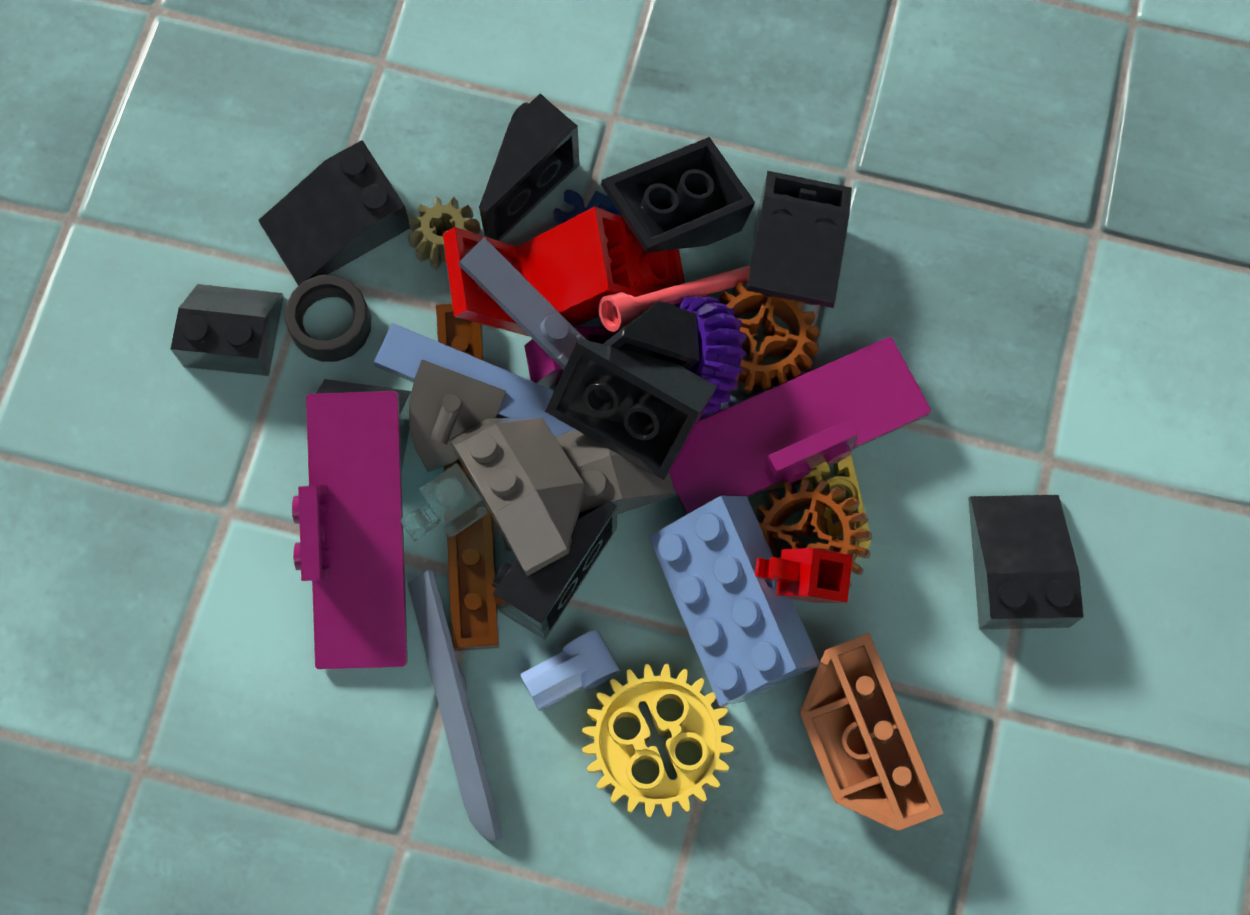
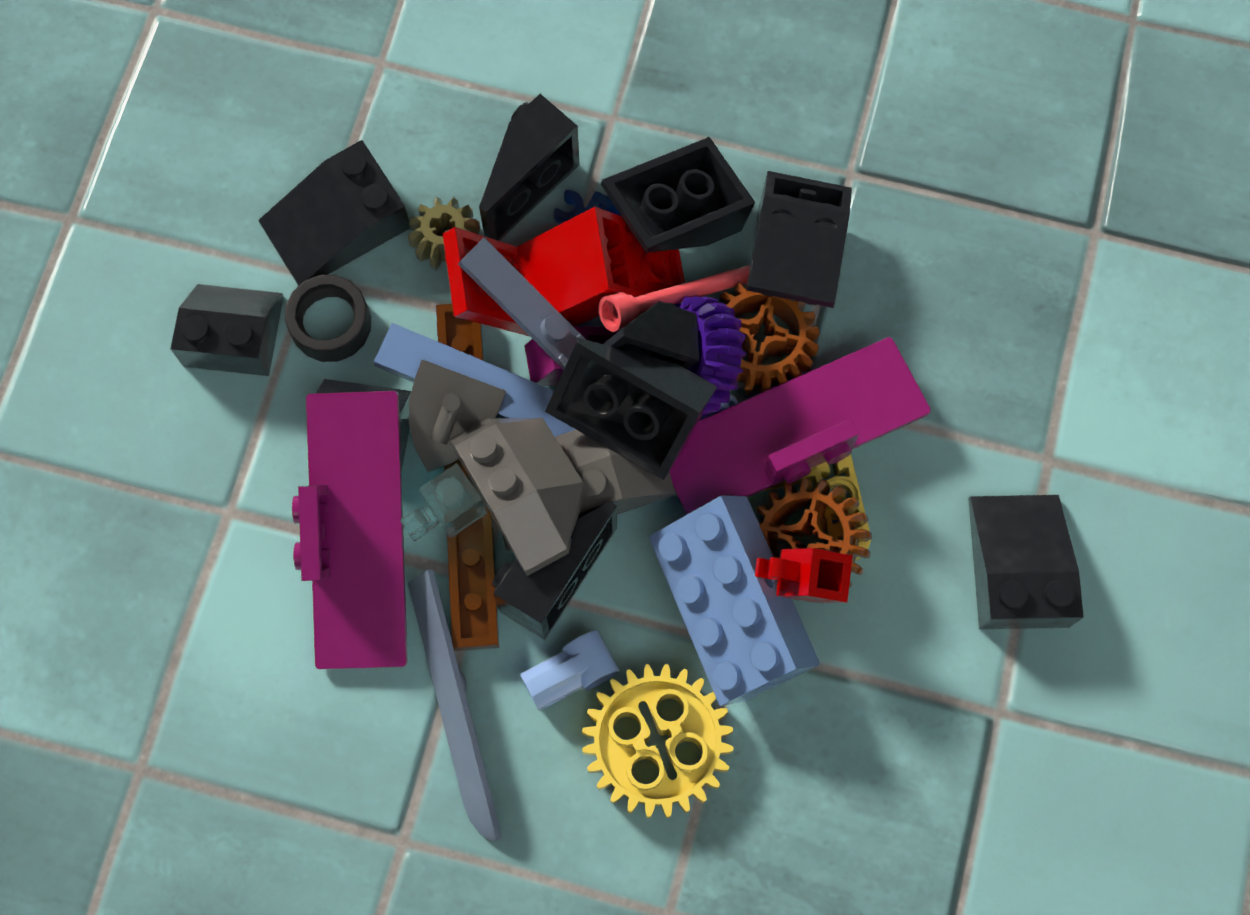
(865, 739): nougat wedge -> none

